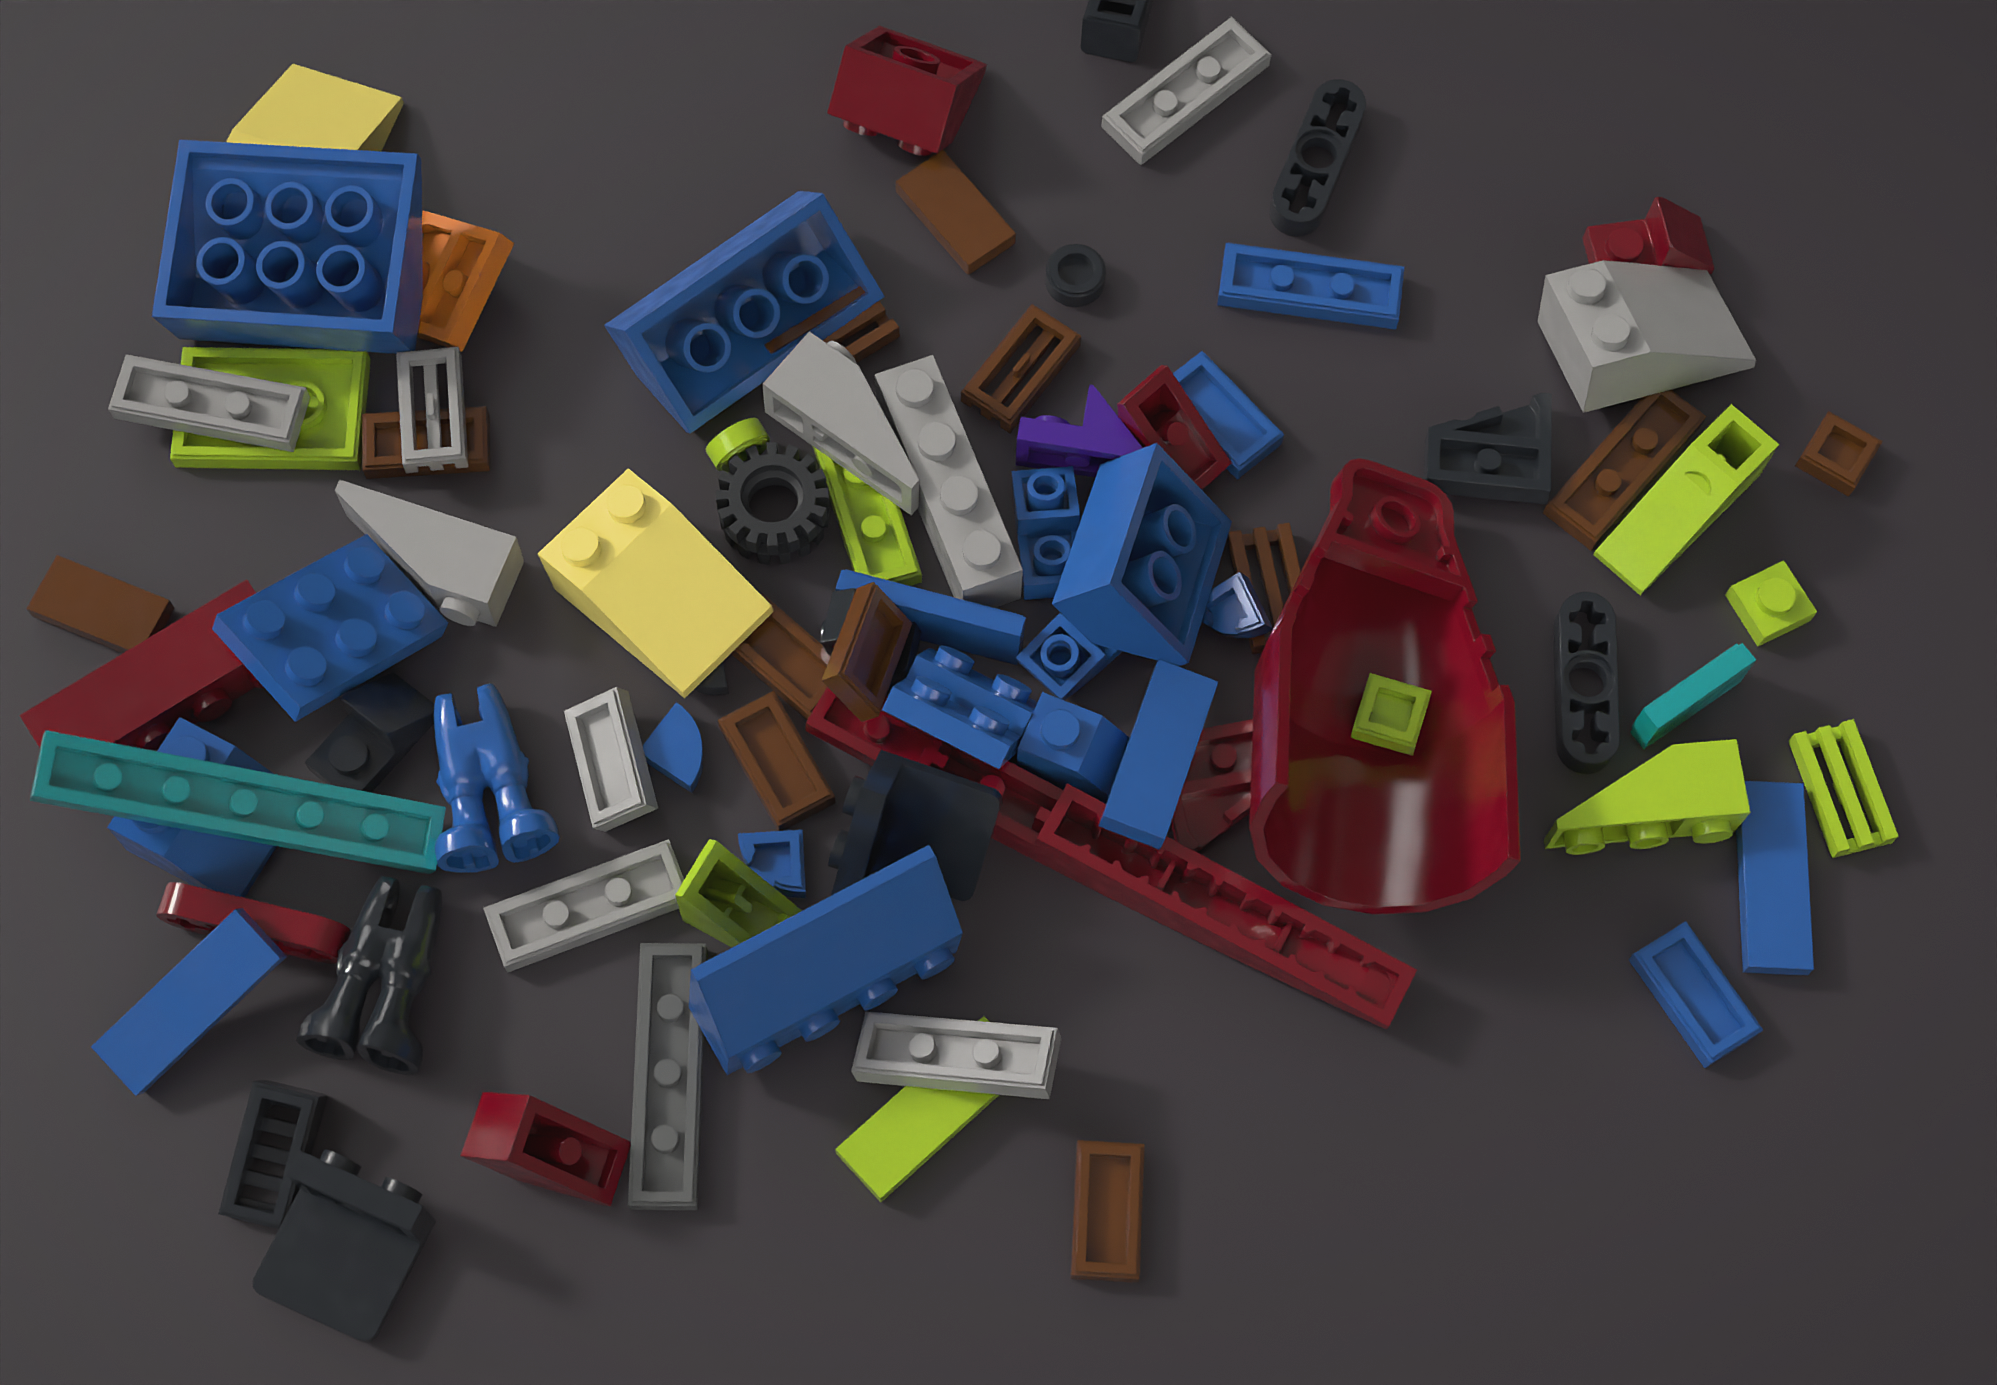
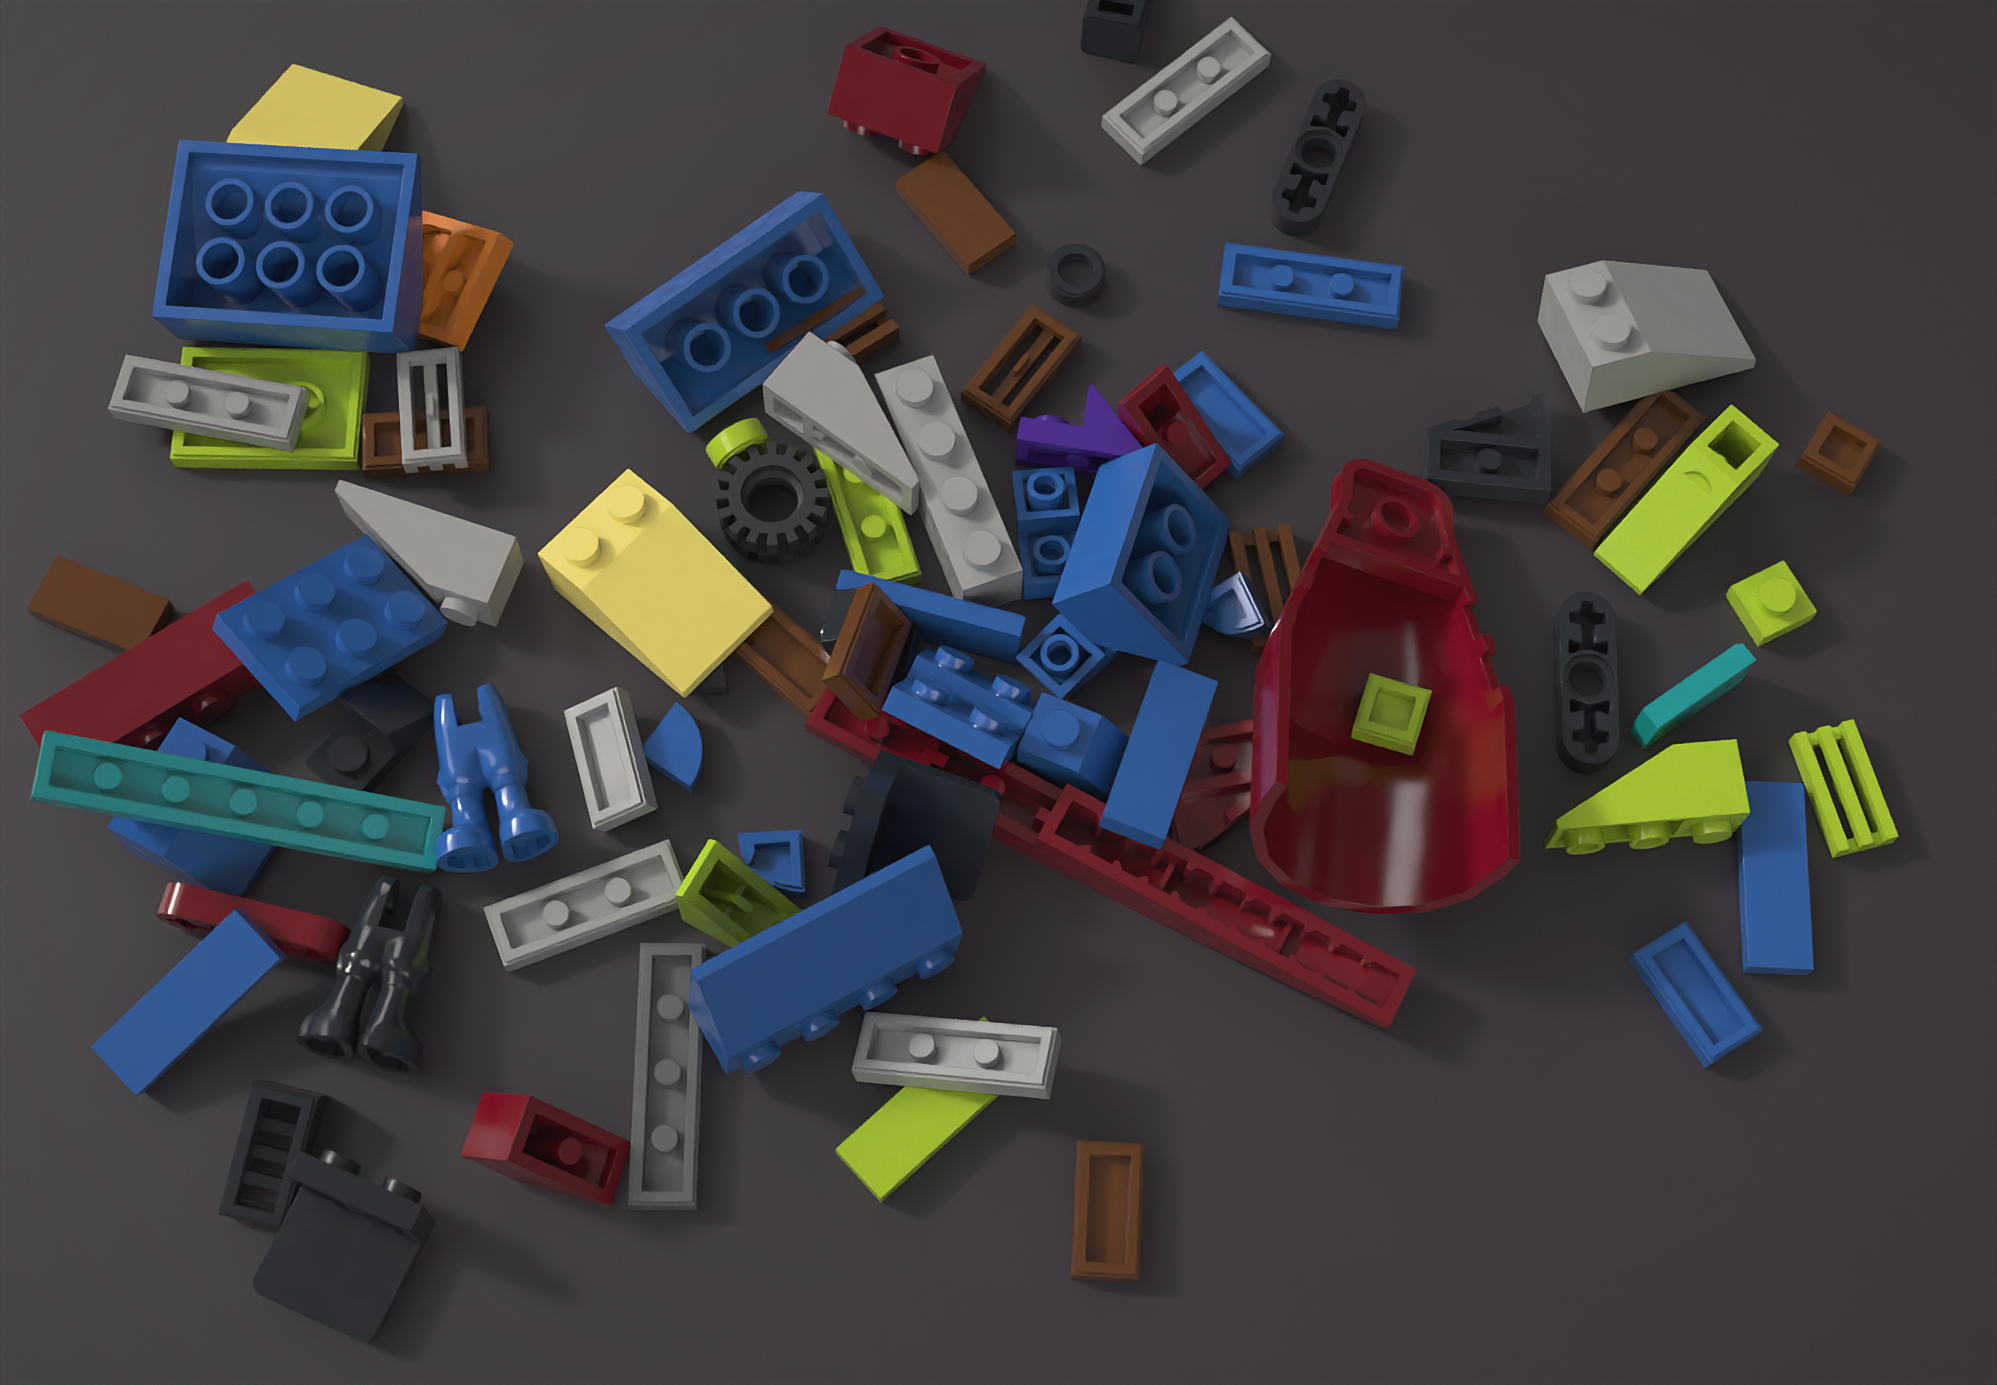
(776, 761): reddish brown tile -> none
(1664, 238): dark red slope -> none

